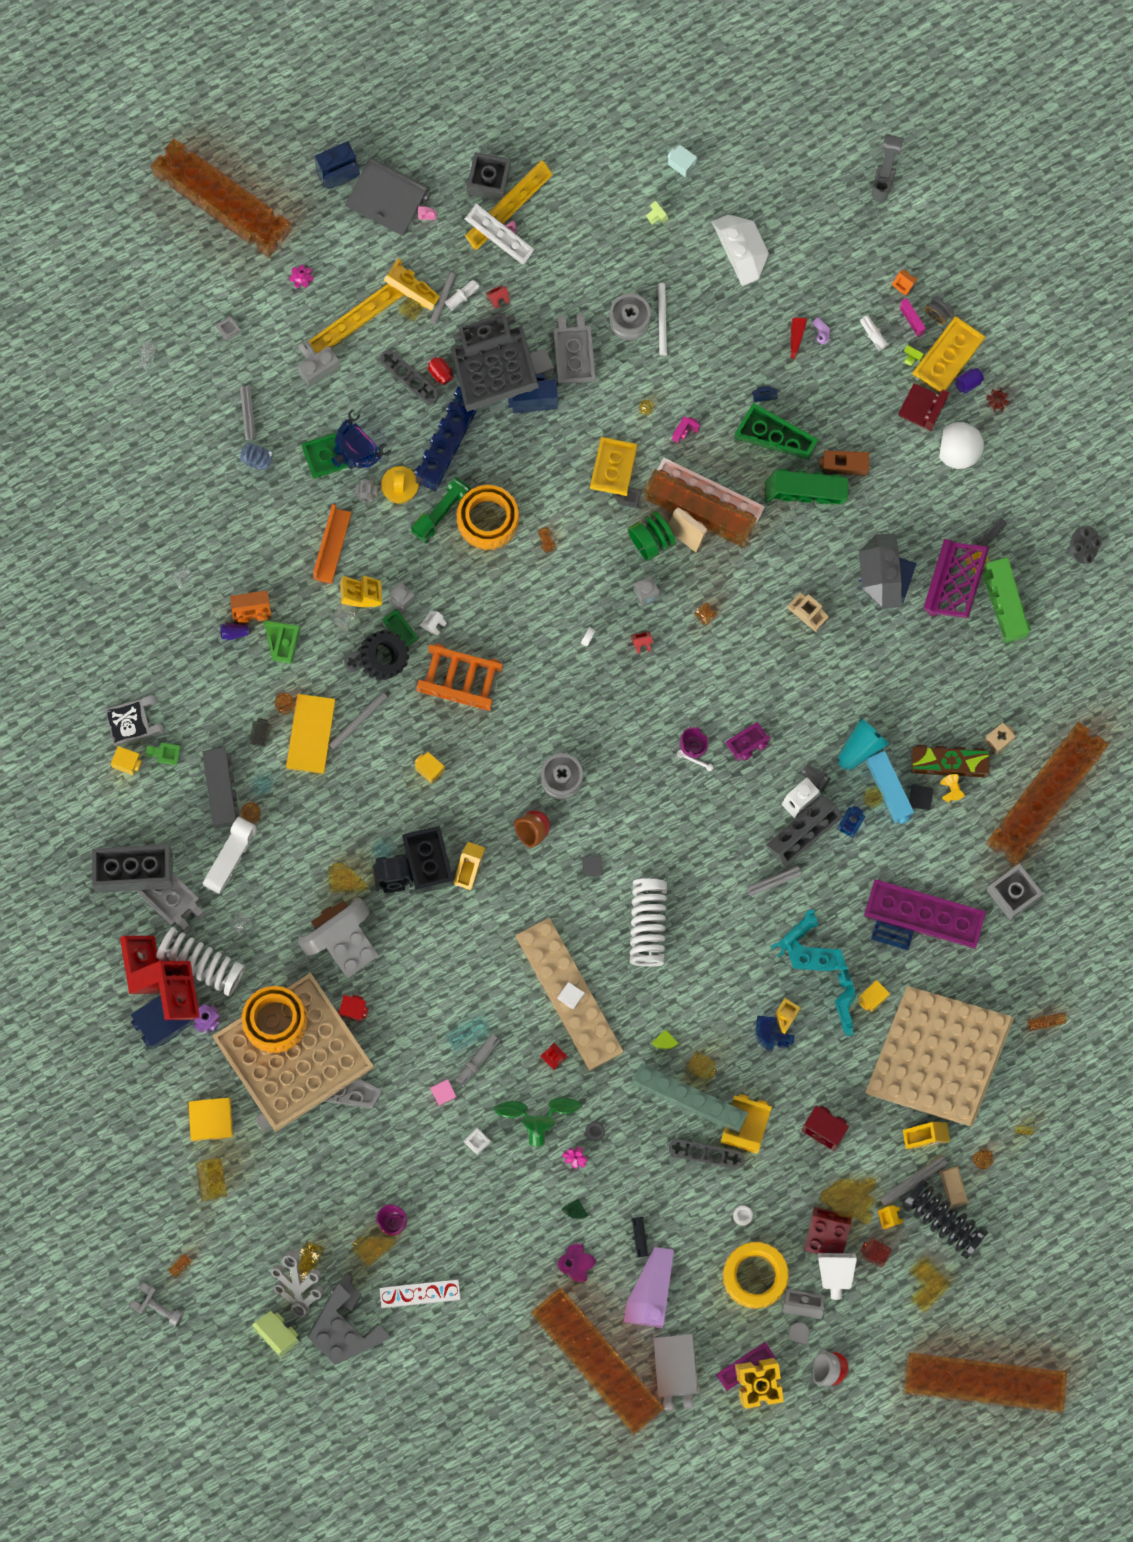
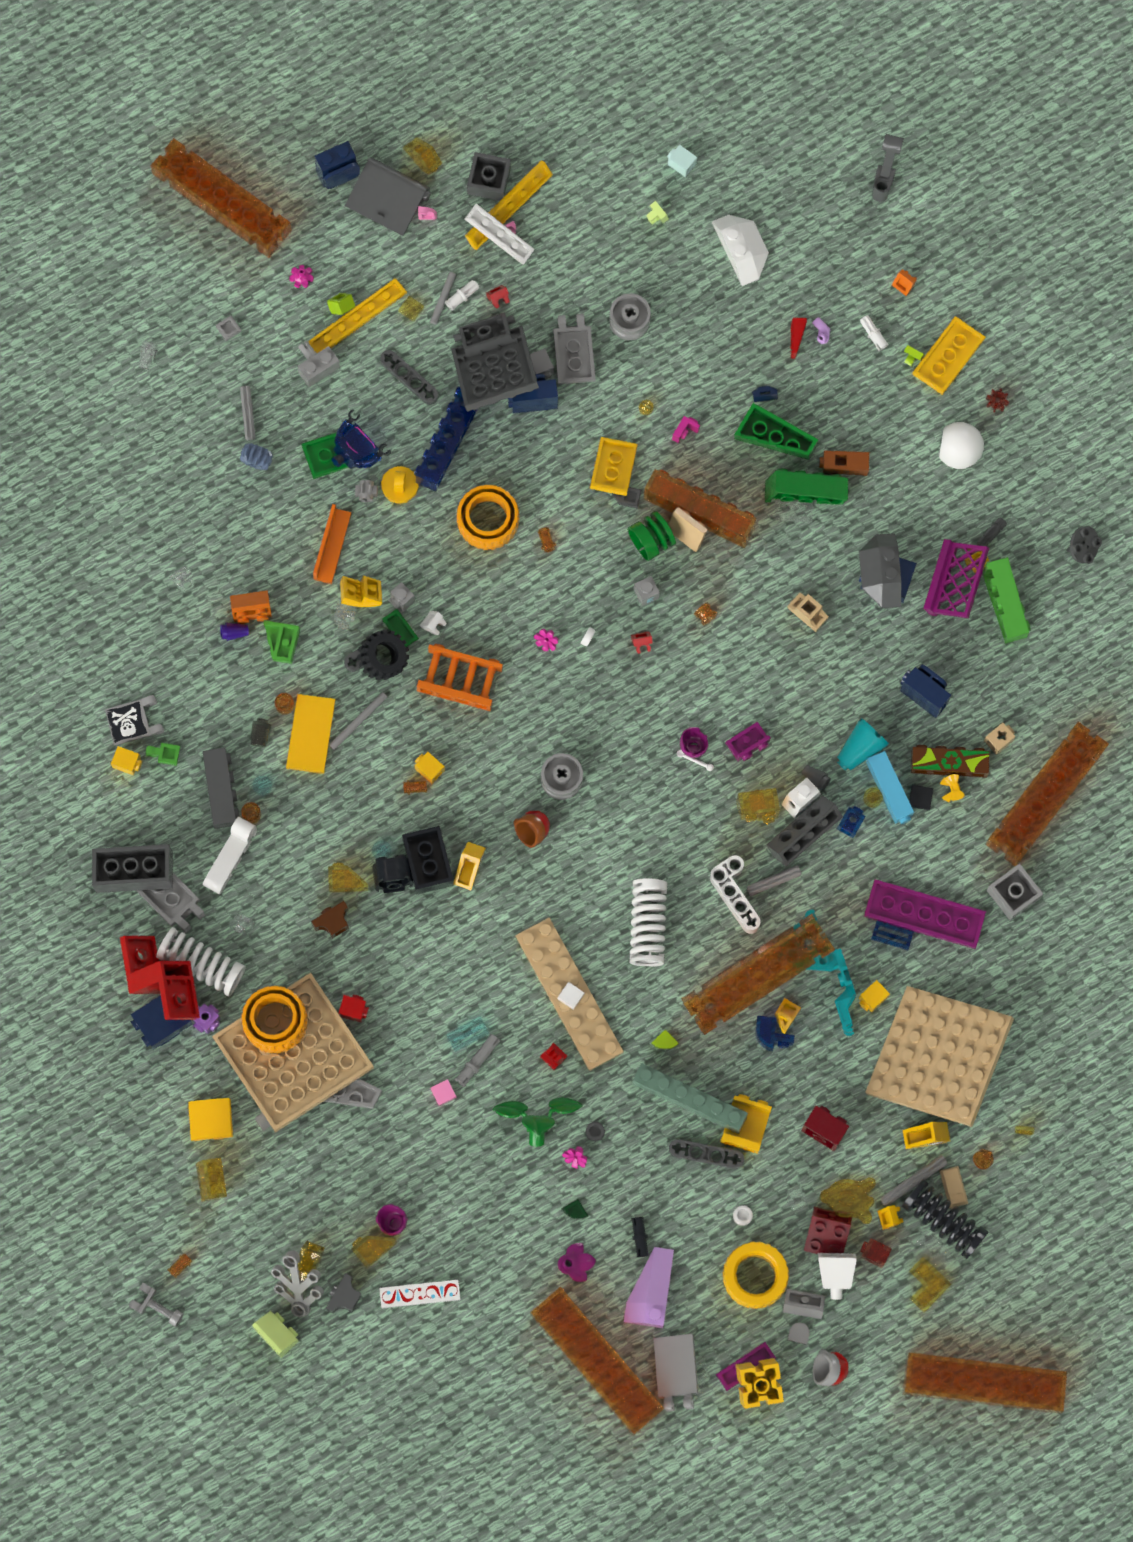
(337, 1336): dark grey wing -> none
(341, 303): none -> lime slope
(342, 939): light grey piece -> none
(406, 282): yellow wing -> none
(415, 787): none -> clear orange pin
(423, 155): none -> clear yellow slope
(426, 524): green piece -> none
(440, 370): red brick -> none
(477, 1141): white tile -> none
(546, 639): none -> dark pink plant
(592, 866): dark grey tile -> none
(662, 319): white bar -> none
(701, 1066): clear yellow brick -> none
(711, 487): white plate -> none
(738, 897): none -> white beam
(758, 805): none -> clear yellow slope
(758, 974): none -> clear orange brick
(912, 317): dark pink tile -> none
(923, 406): dark red bracket -> none
(926, 689): none -> dark blue brick
(939, 310): dark grey wheel -> none
(969, 380): dark purple brick -> none
(1046, 1021): clear orange axle -> none

